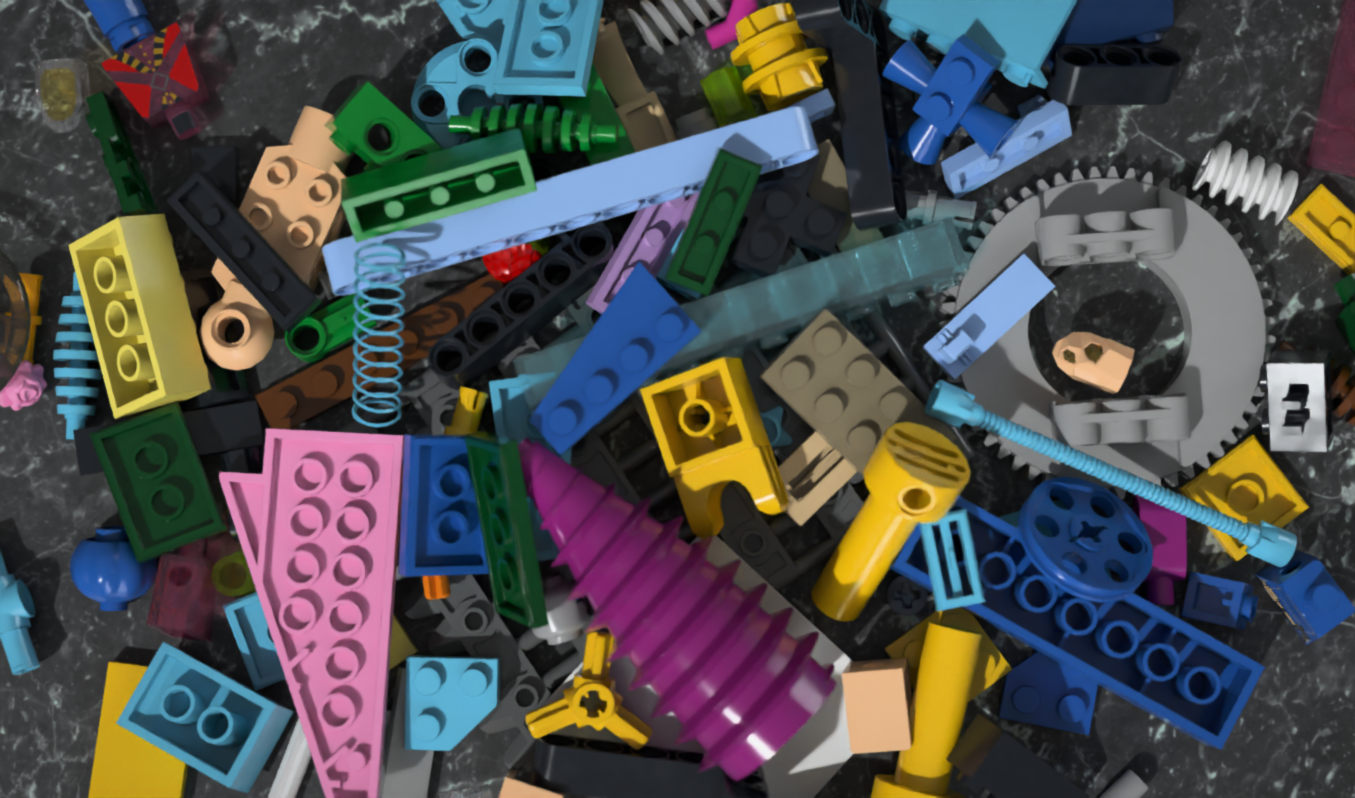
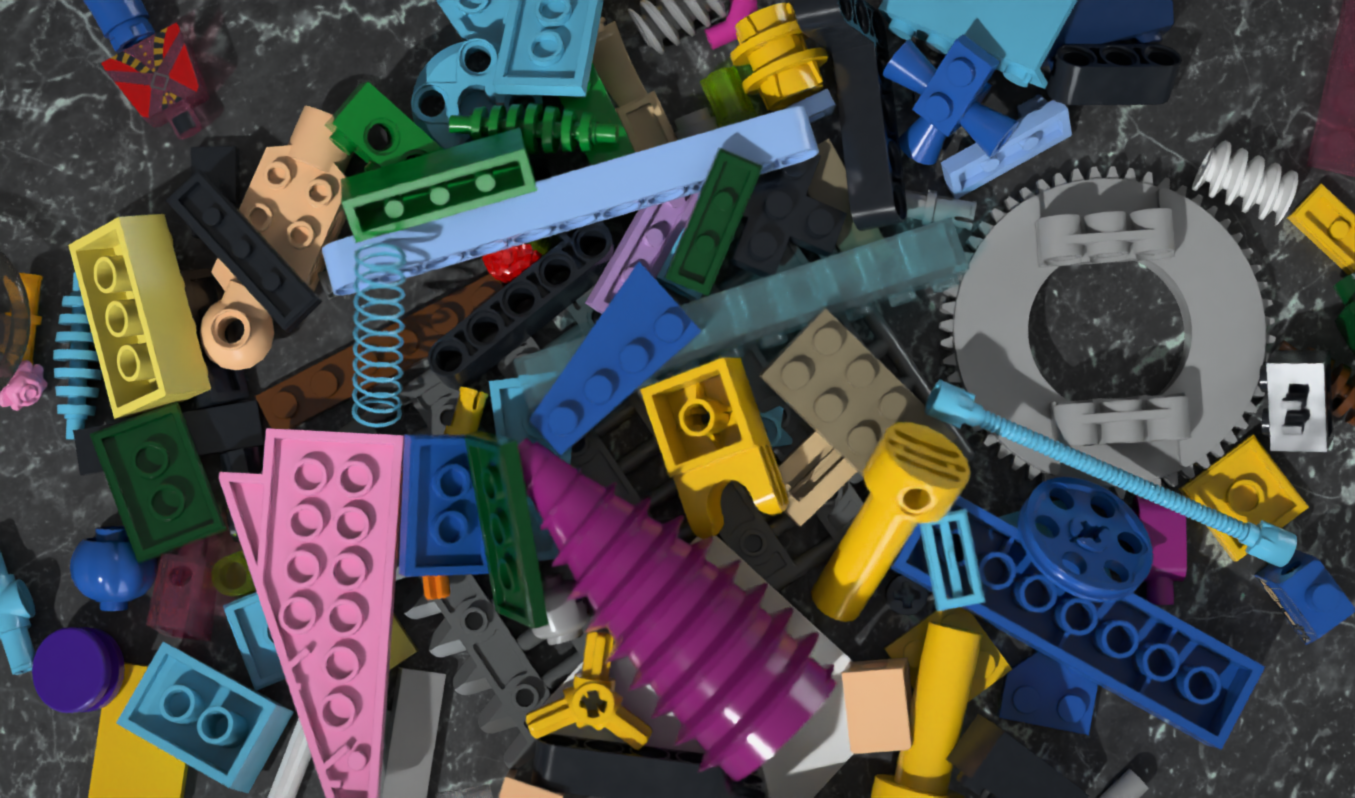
(62, 92): rock -> none
(78, 669): none -> dark purple head
(120, 156): dark green wing -> none
(334, 327): green piece -> none
(448, 698): medium azure plate -> none
(988, 317): light blue hinge -> none
(1093, 360): light nougat rock -> none
(1219, 601): blue bracket -> none

